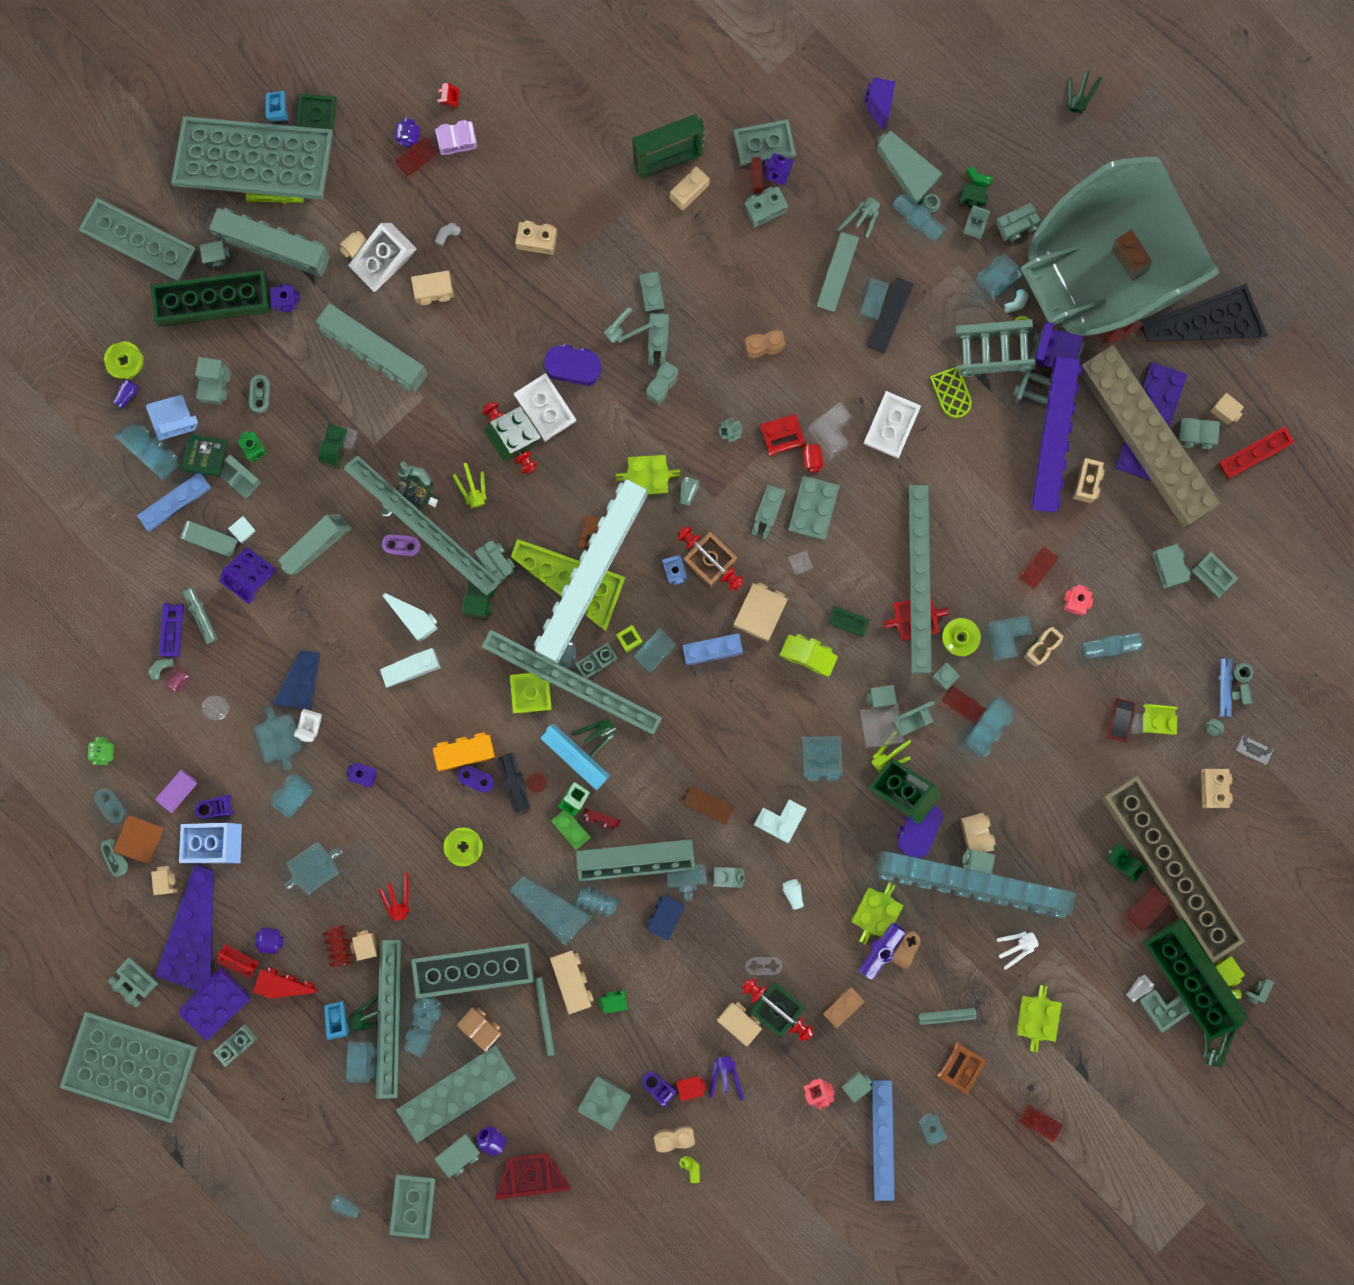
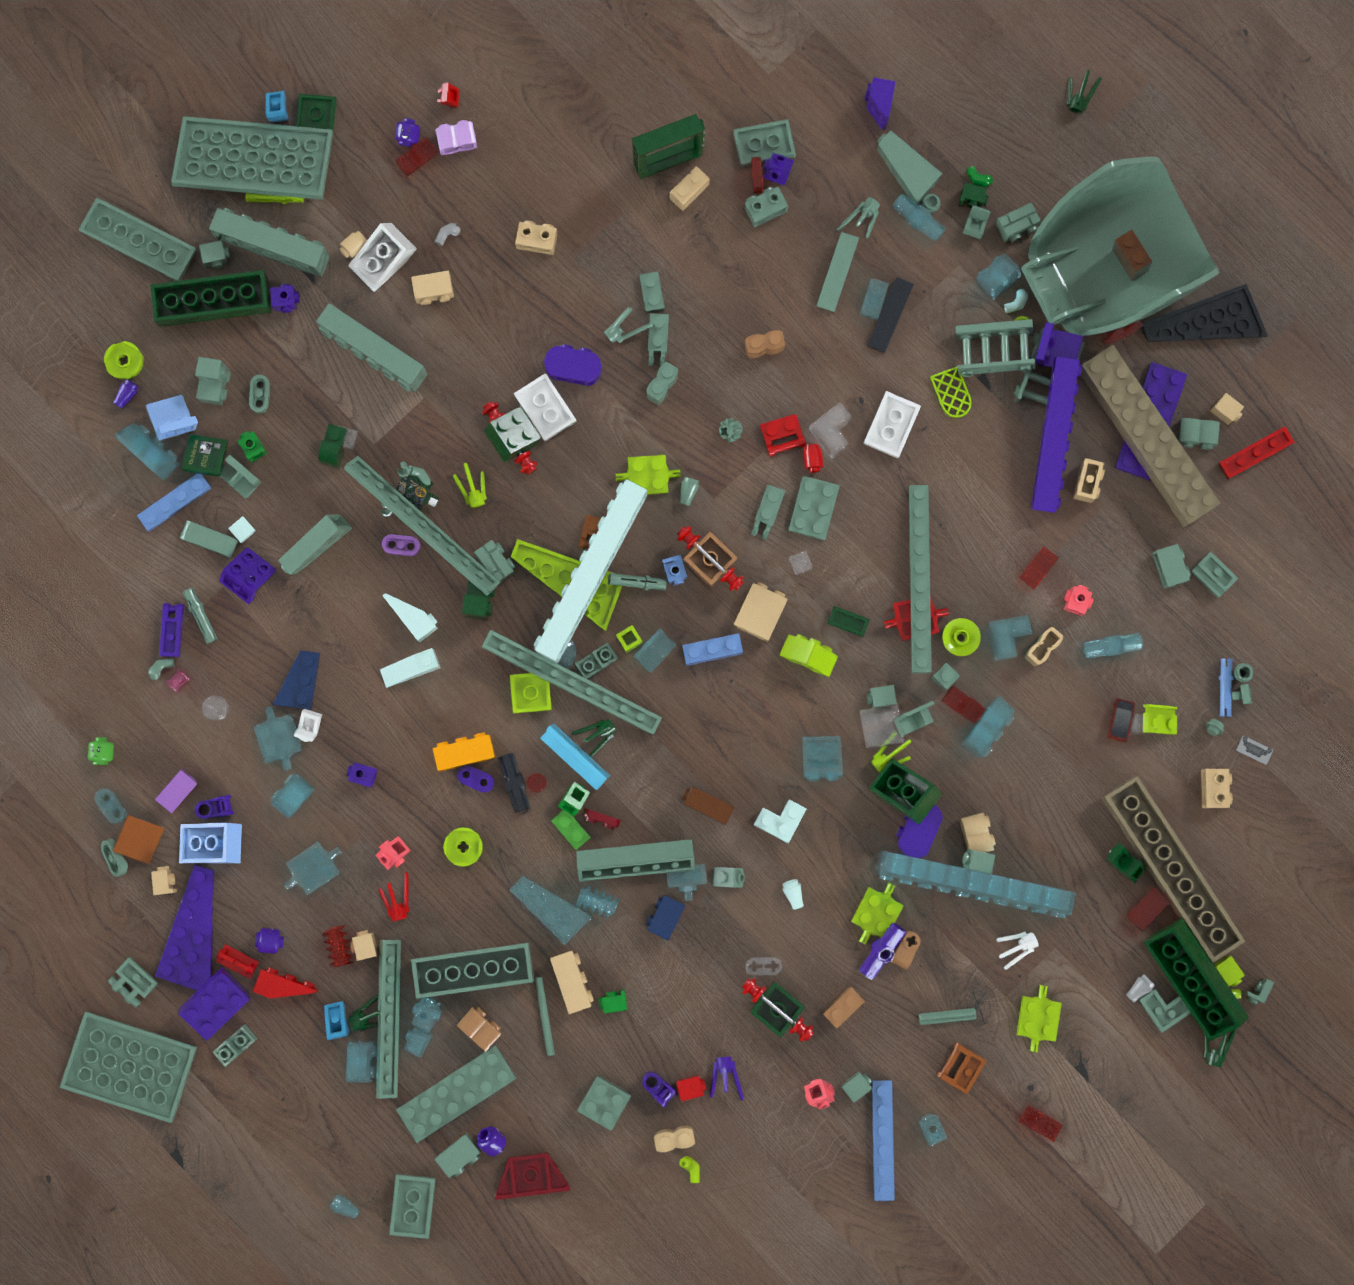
(392, 853): none -> coral brick
(637, 581): none -> sand green pin
(739, 1023): tan brick -> none

